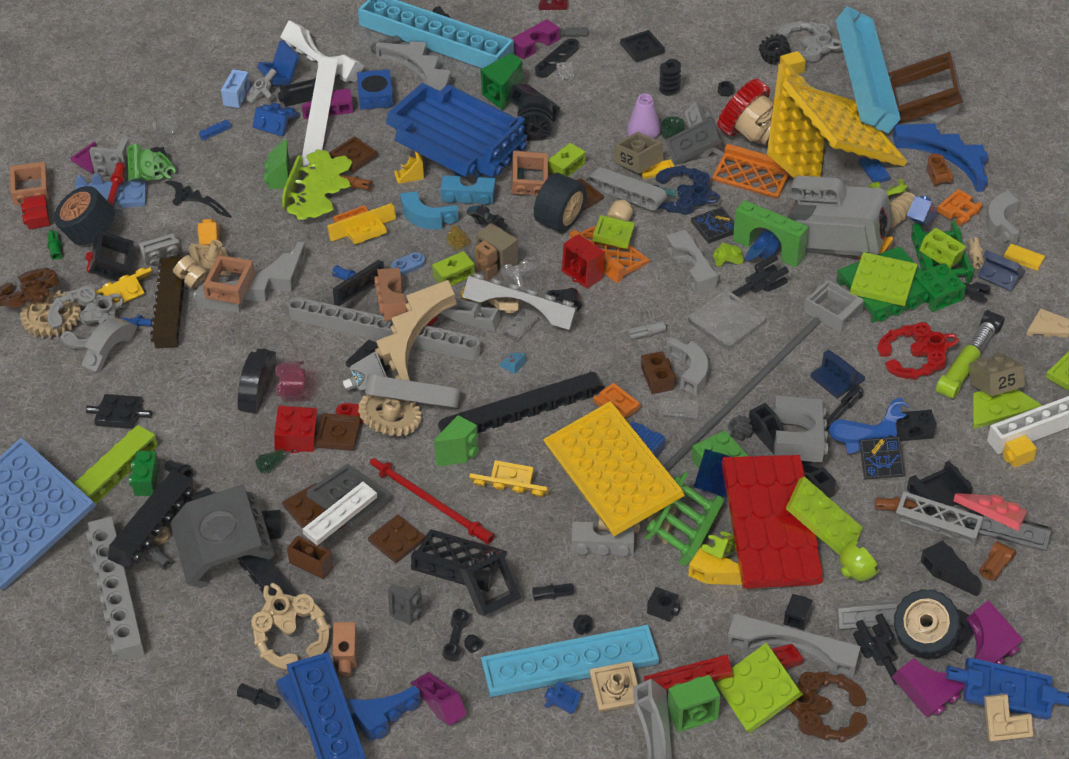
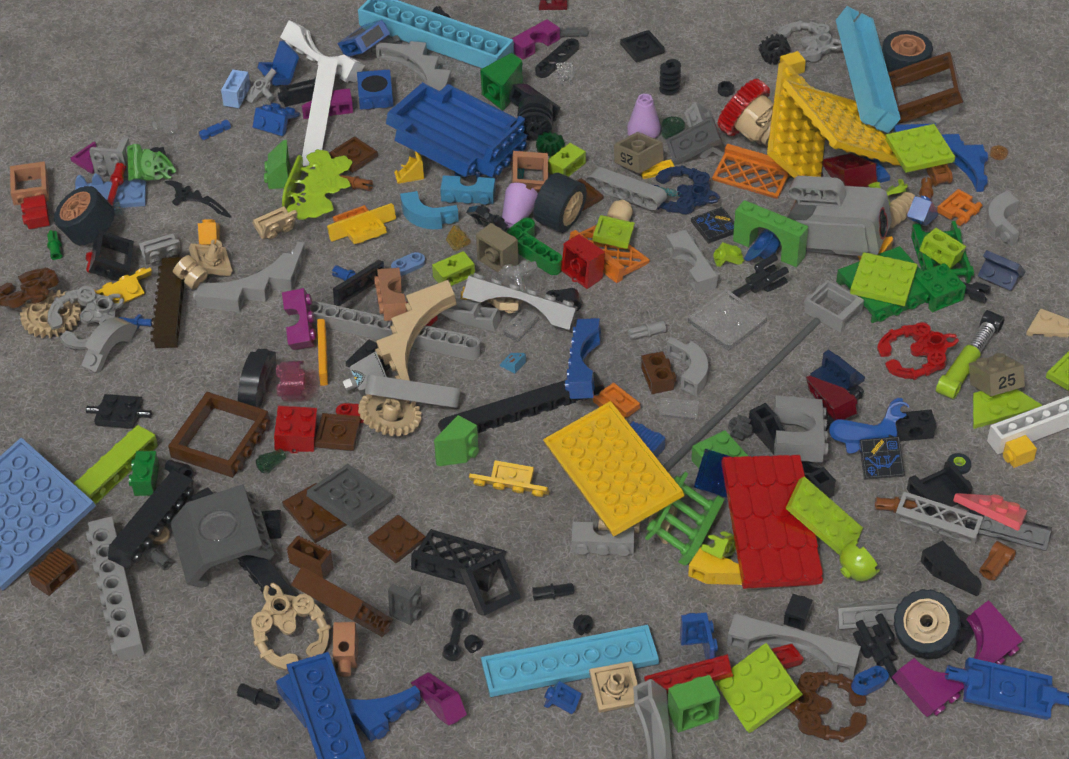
(53, 571): none -> reddish brown brick
(178, 446): none -> reddish brown window
(233, 293): nougat window -> none
(274, 222): none -> tan bracket
(302, 333): none -> magenta arch
(322, 352): none -> light orange tile
(339, 513): white plate -> none
(342, 602): none -> reddish brown window
(363, 38): none -> blue brick
(474, 528): red bar -> none
(486, 259): medium nougat piece -> none
(518, 203): none -> lavender cone
(533, 249): none -> green beam
(549, 143): none -> dark green gear
(580, 377): none -> blue arch
(663, 604): black brick -> none
(698, 630): none -> blue bracket
(835, 399): none -> dark red slope
(851, 169): none -> dark red slope
(872, 683): none -> blue beam
(905, 49): none -> black wheel
(920, 148): none -> lime plate
(926, 187): none -> dark orange pin
(963, 459): none -> black wheel
(976, 252): tan pin -> none
(998, 152): none -> clear orange tile
(1002, 724): tan tile -> none
(1024, 257): yellow tile -> none

